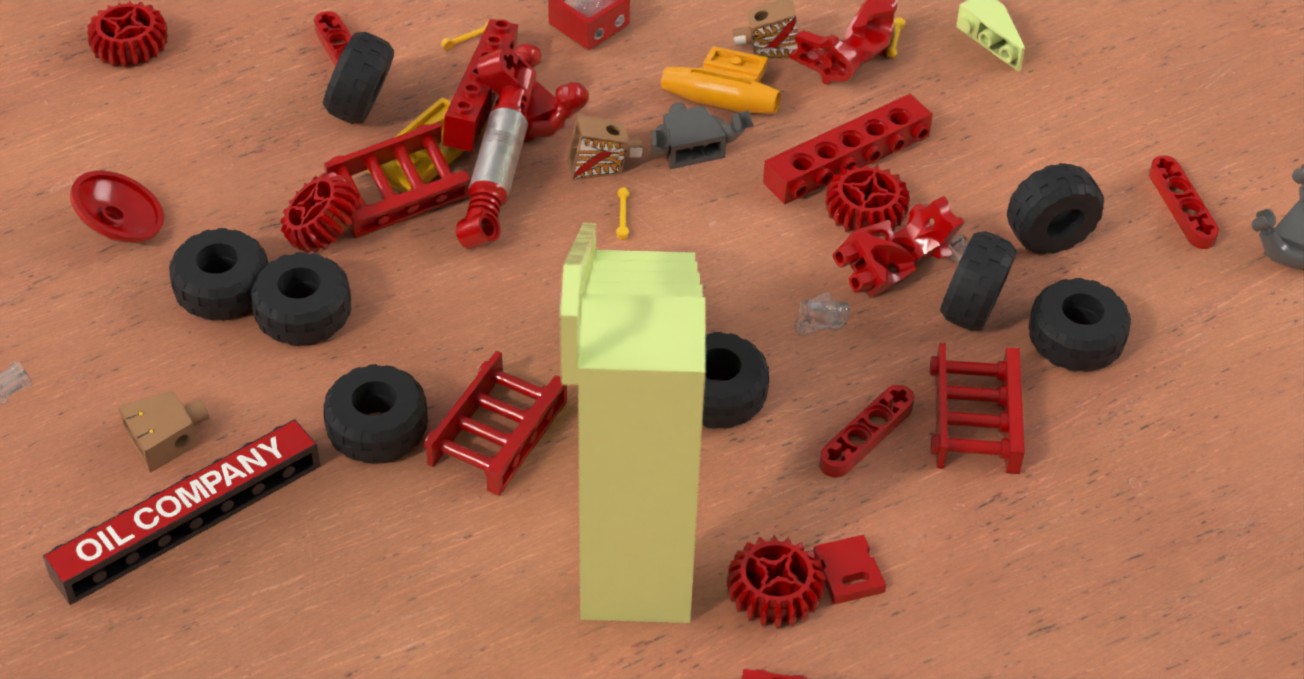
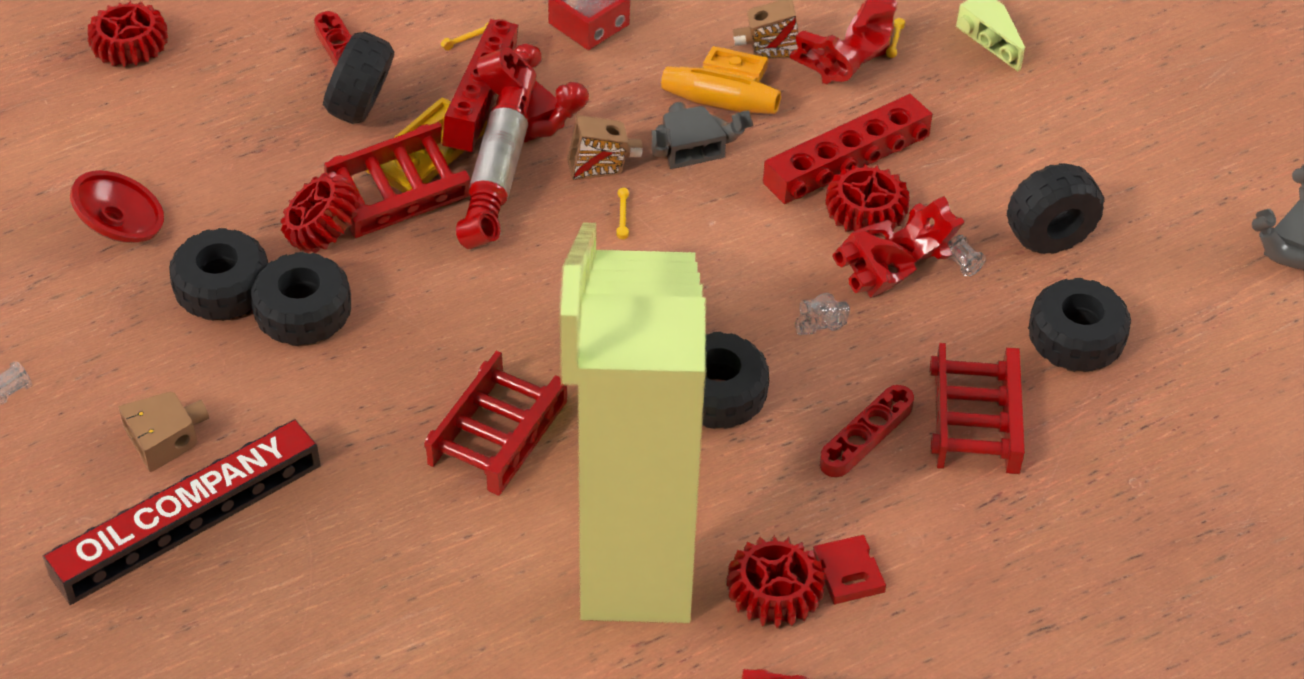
(376, 436): black tyre -> none
(978, 281): black tyre -> none
(1188, 200): red beam -> none

